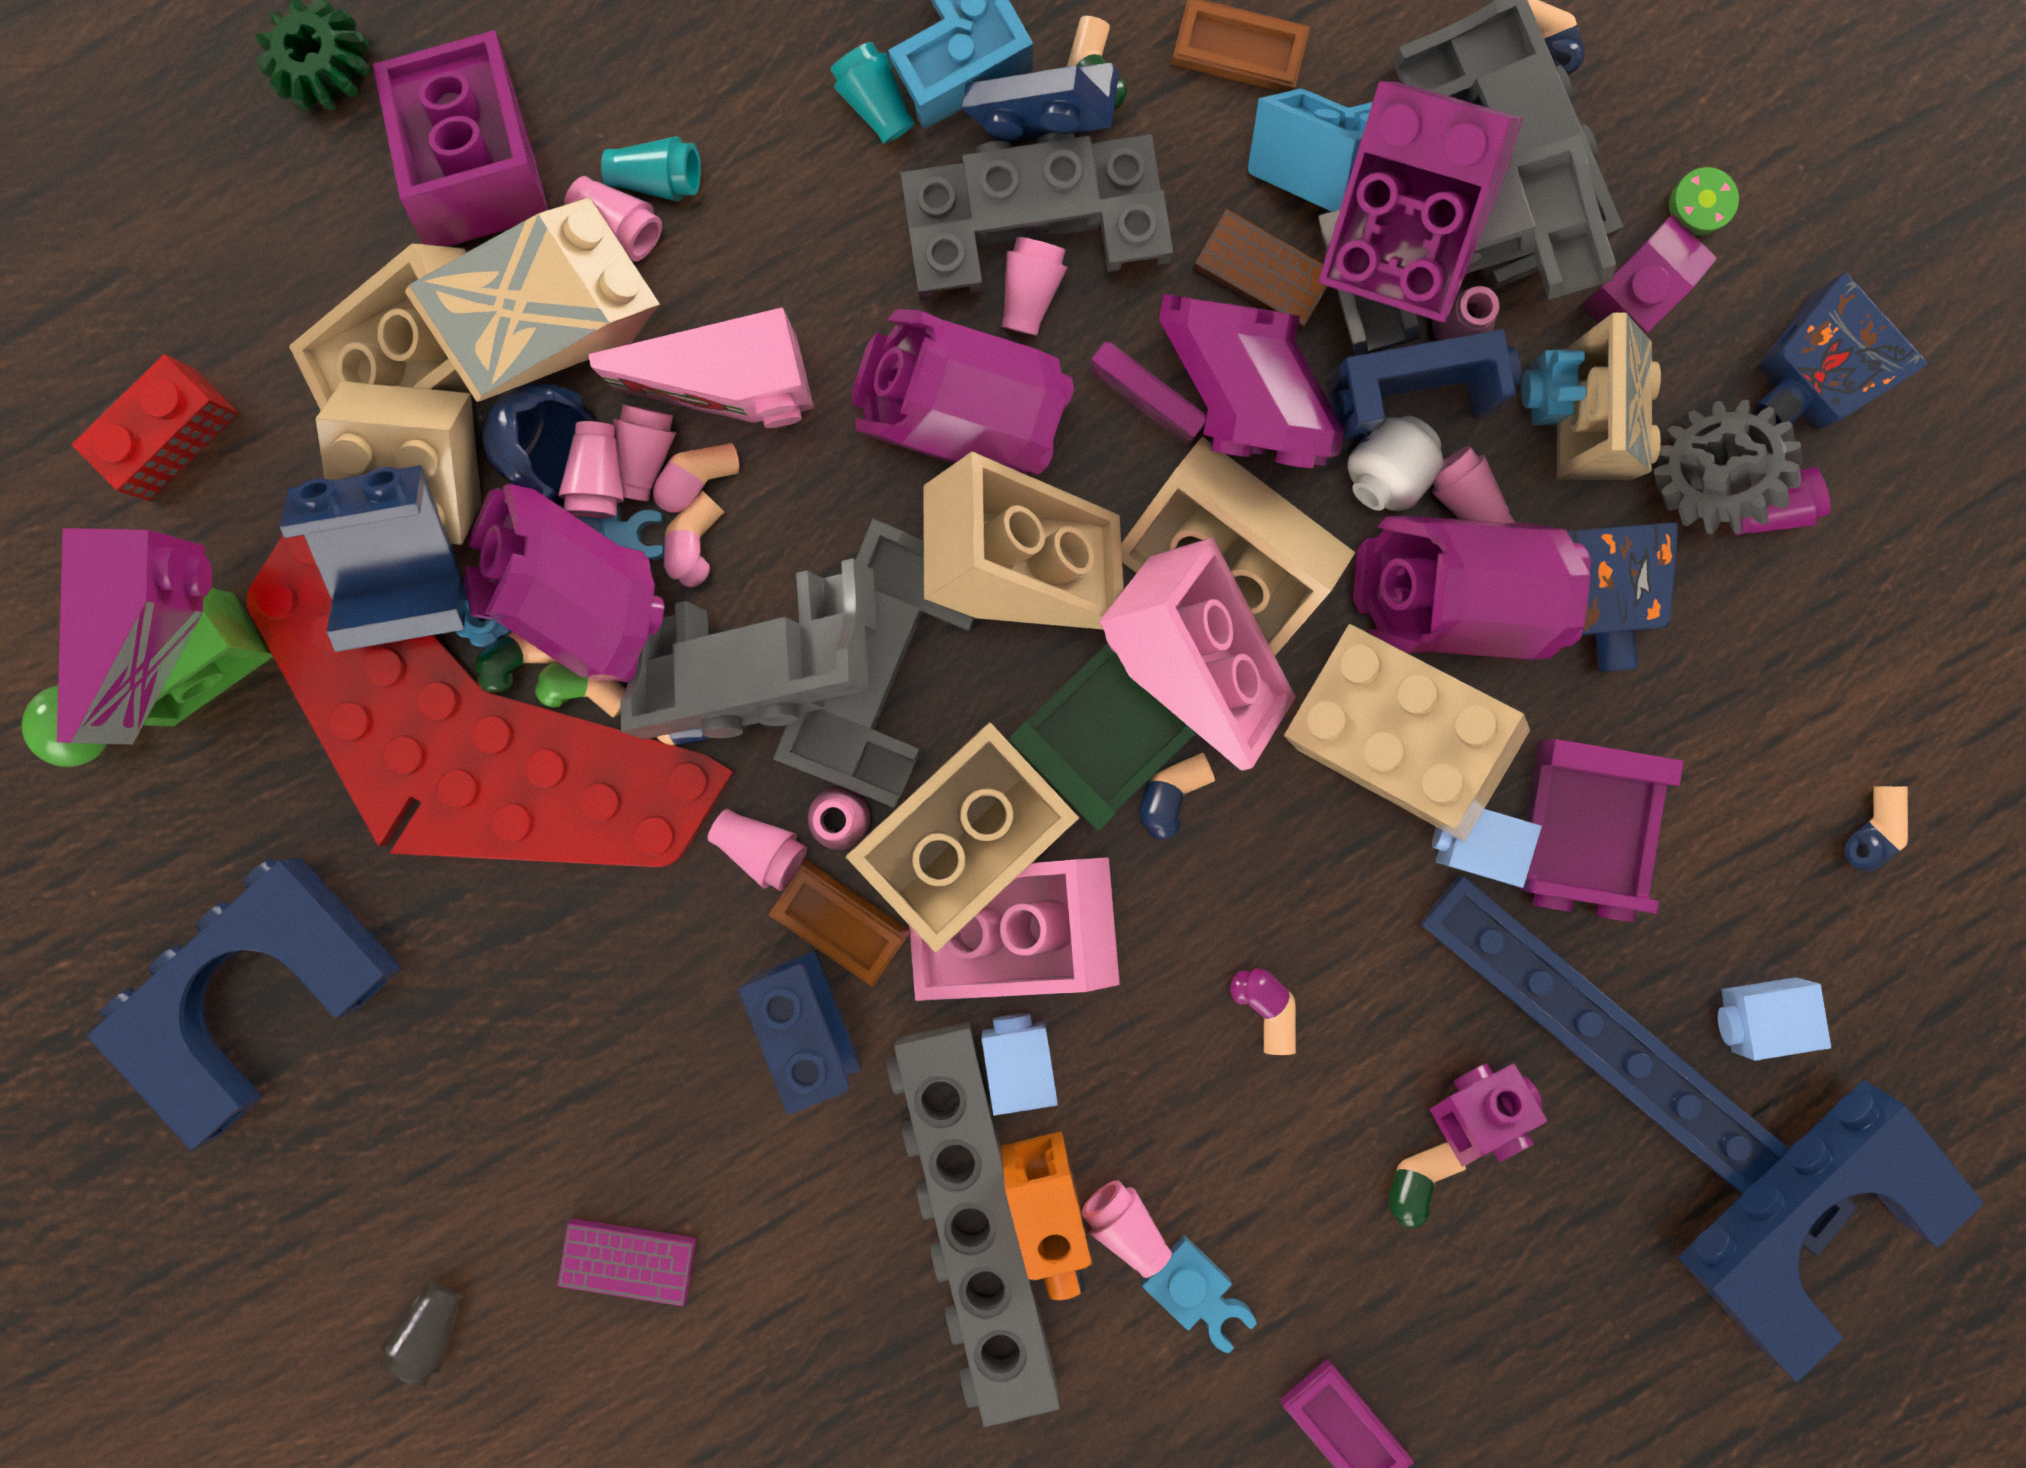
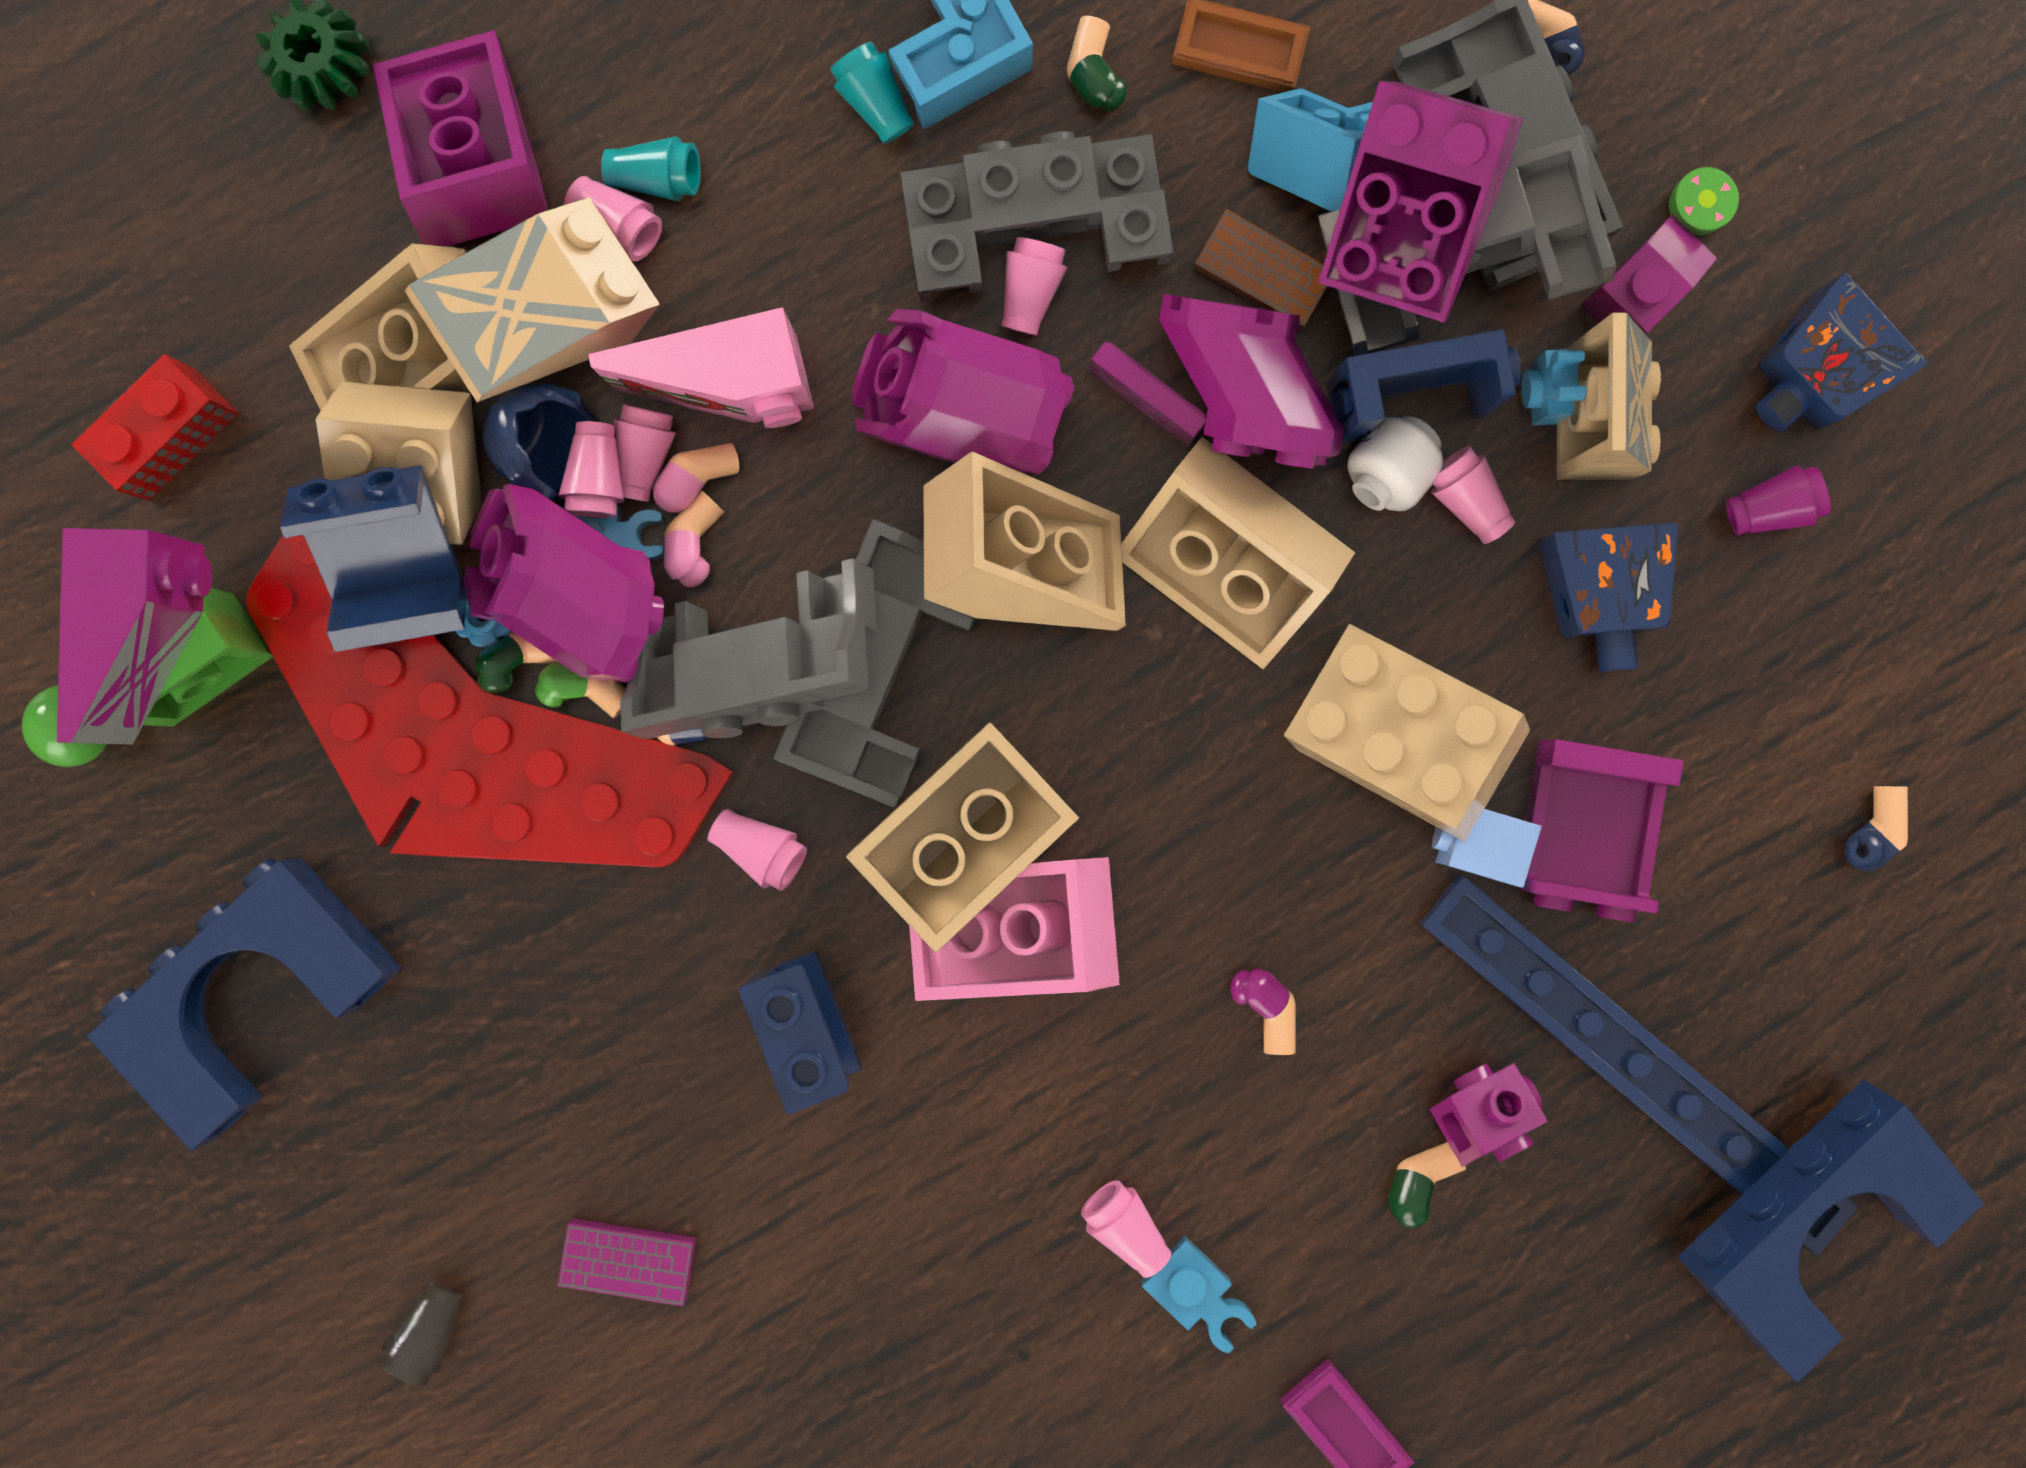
(839, 923): dark orange tile -> none
(857, 818): bright pink cone -> none
(1018, 1064): light blue brick -> none
(1026, 1380): dark grey brick -> none
(1044, 102): dark blue bracket -> none
(1047, 1213): orange torso -> none
(1100, 738): dark green panel -> none
(1166, 792): arm -> none
(1200, 650): bright pink slope -> none
(1460, 323): bright pink cone -> none
(1473, 587): magenta brick -> none
(1728, 467): dark grey gear -> none
(1774, 1019): light blue brick -> none

